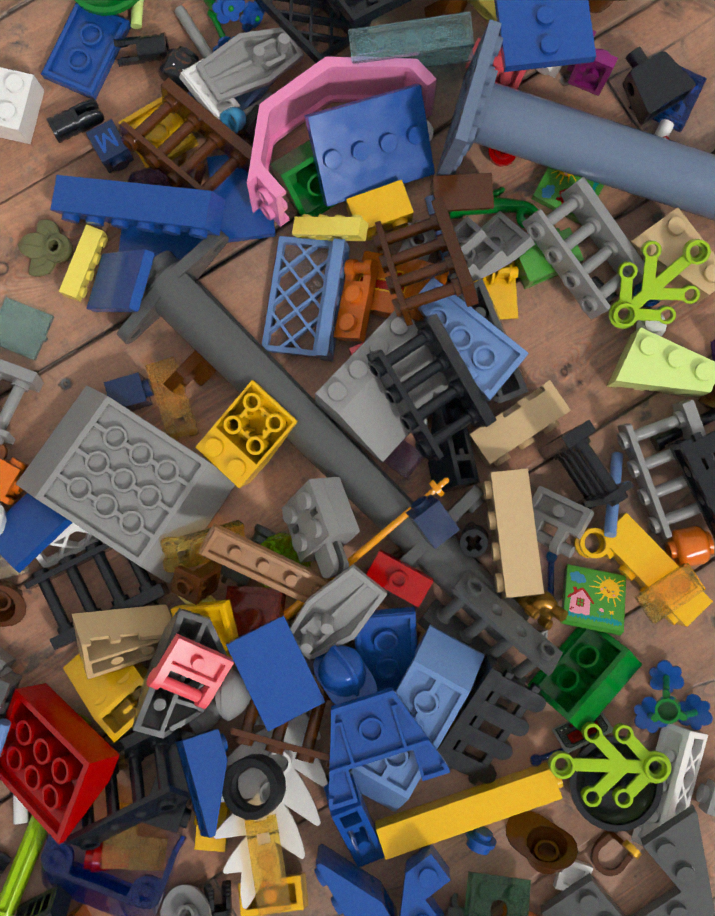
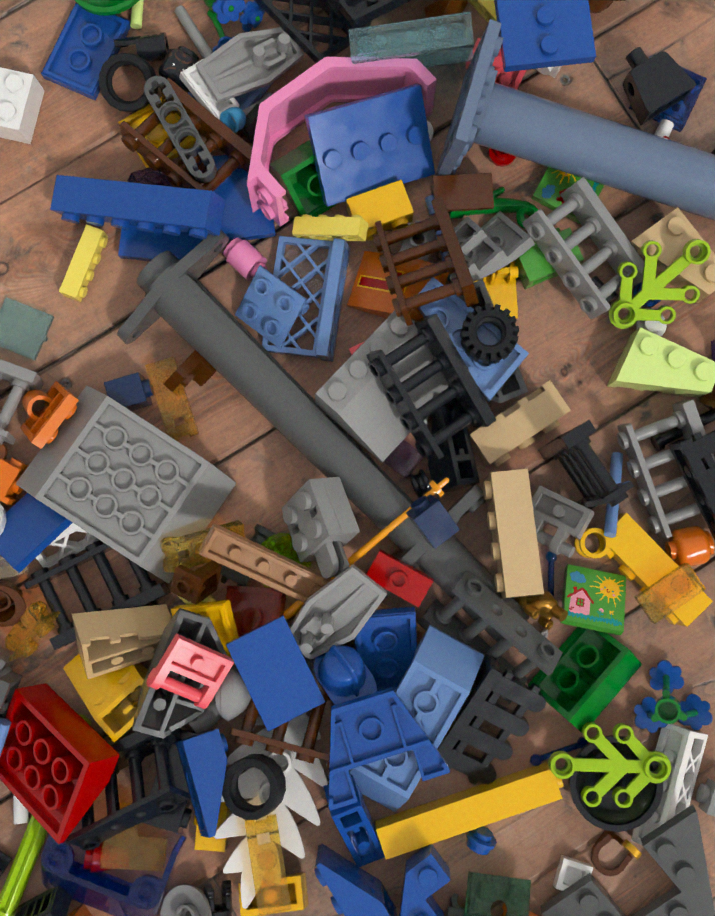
(24, 639): none -> clear yellow hinge
(42, 247): olive plate -> none
(43, 425): none -> orange plate
(76, 120): black hinge -> none
(105, 81): none -> black tyre
(109, 146): dark blue brick -> none
(120, 281): blue tile -> none
(180, 129): none -> dark grey beam
(244, 258): none -> bright pink brick
(247, 435): yellow slope -> none
(271, 306): none -> medium blue hinge
(356, 300): orange plate -> none
(420, 483): none -> black bush
(481, 544): black hinge -> none
(495, 316): none -> black tyre
(541, 842): reddish brown piece -> none
(572, 738): sticker -> none
(593, 75): magenta bracket -> none

